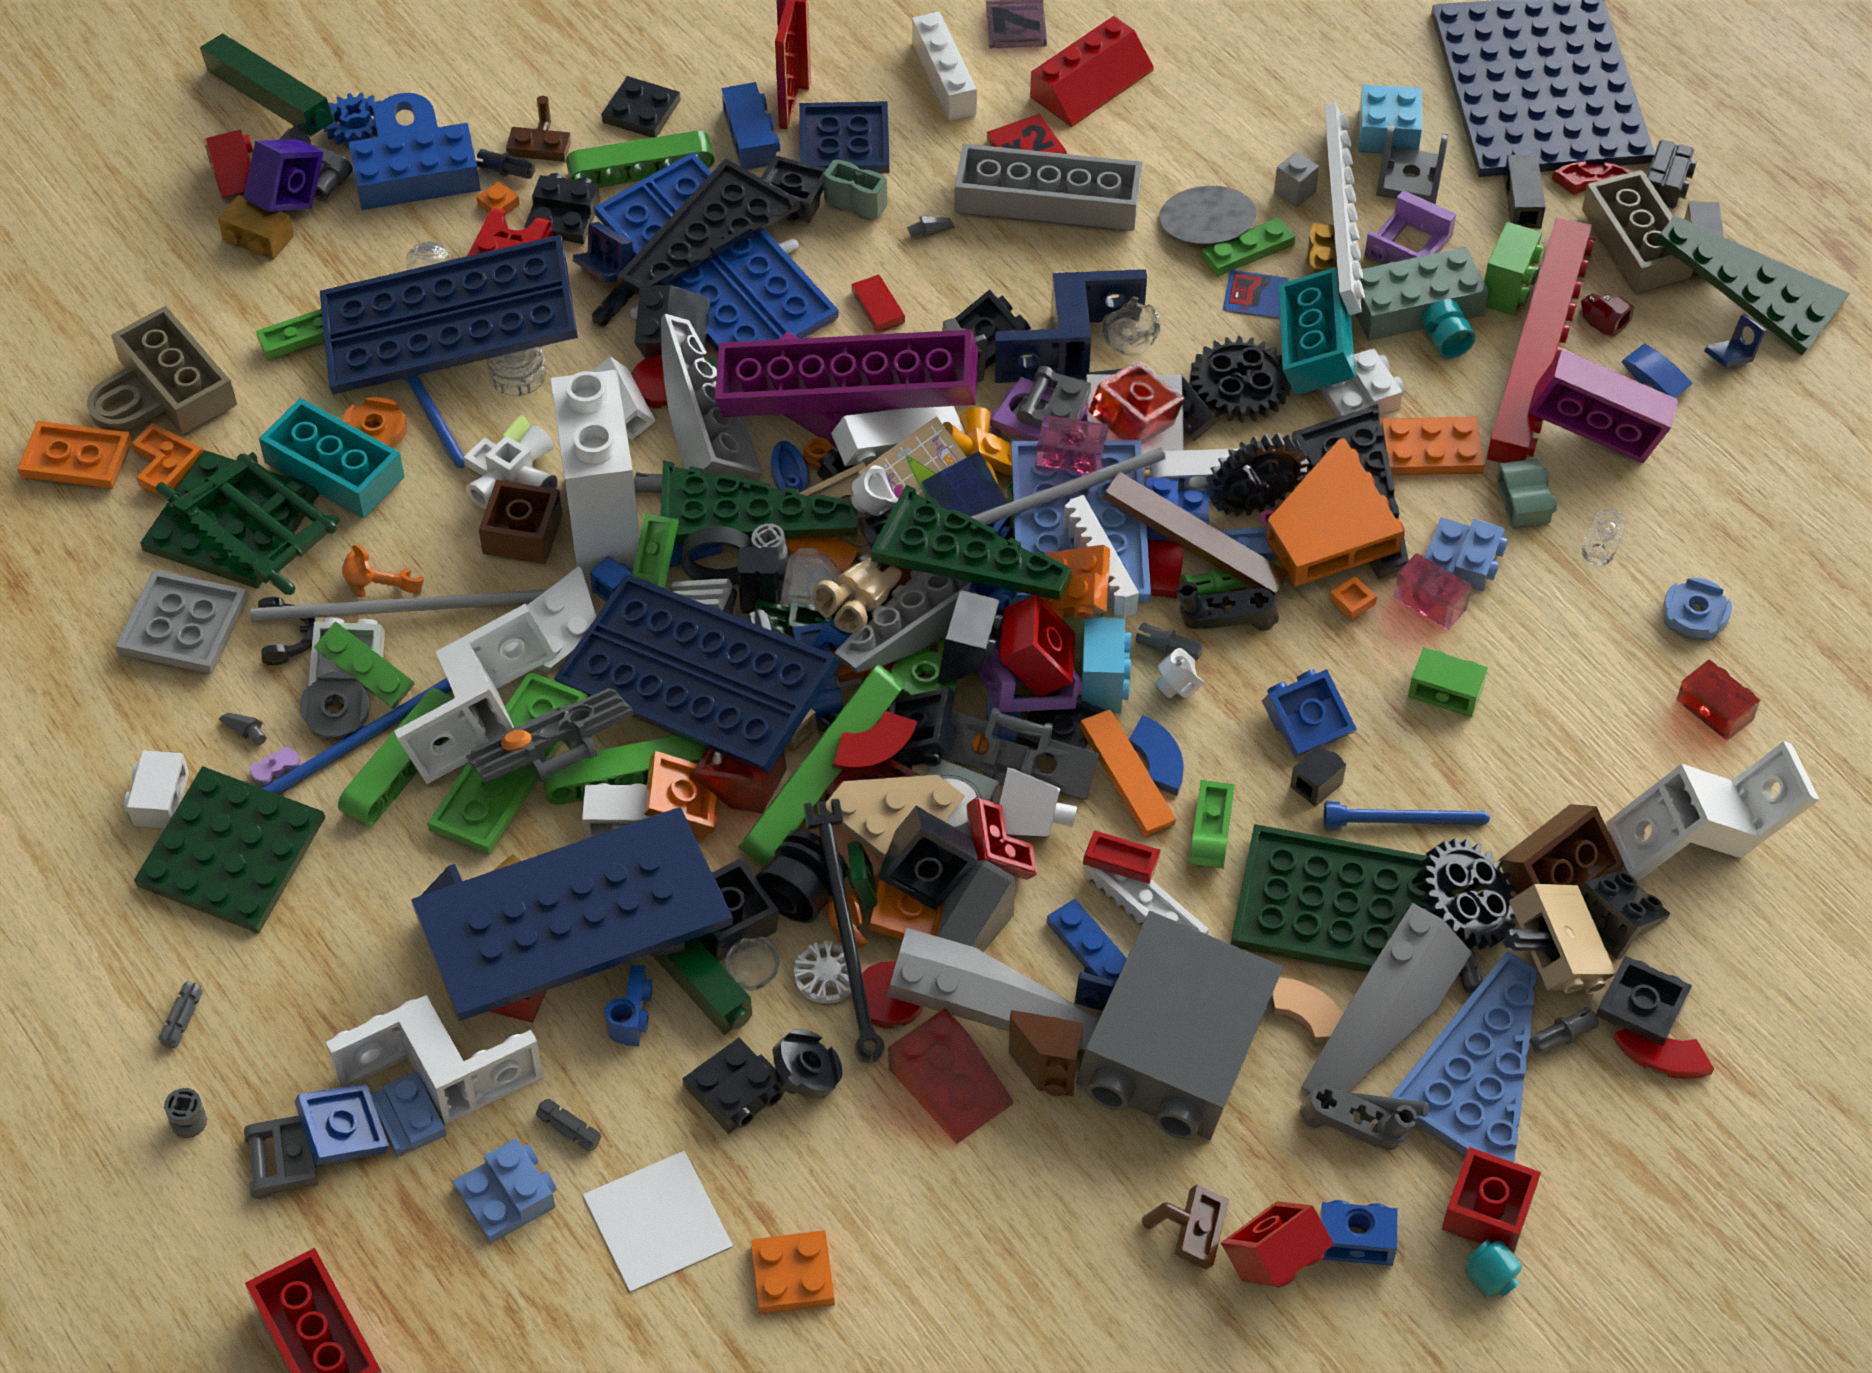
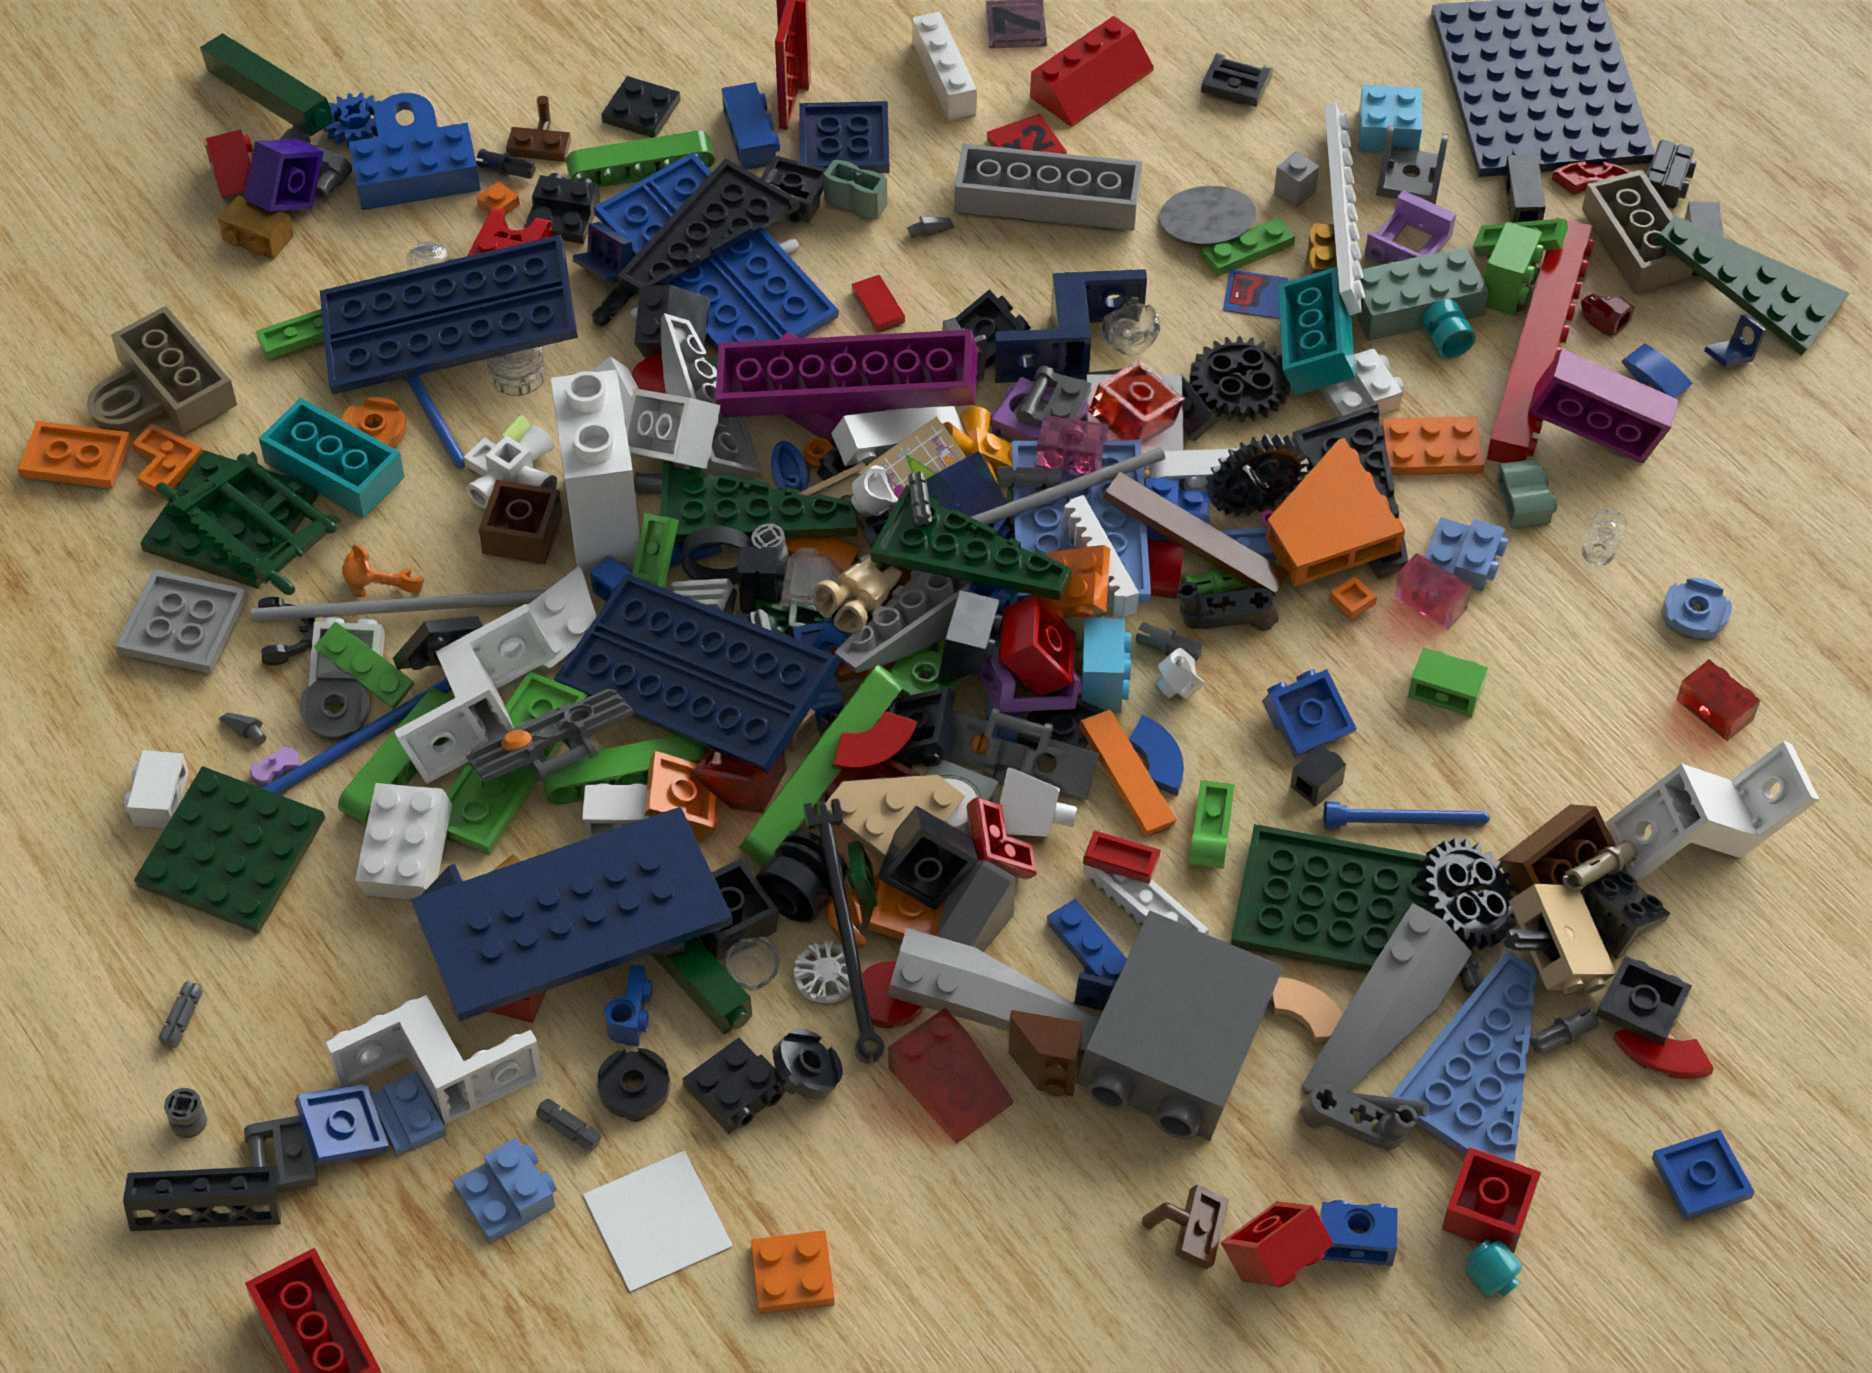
(201, 1192): none -> black fence
(403, 841): none -> white brick
(429, 638): none -> black plate
(637, 1102): none -> black plate
(671, 427): none -> white brick
(919, 498): none -> dark grey axle
(1028, 476): none -> dark grey axle
(1236, 80): none -> black plate
(1552, 234): none -> bright green plate
(1608, 861): none -> dark tan pin
(1702, 1175): none -> blue plate

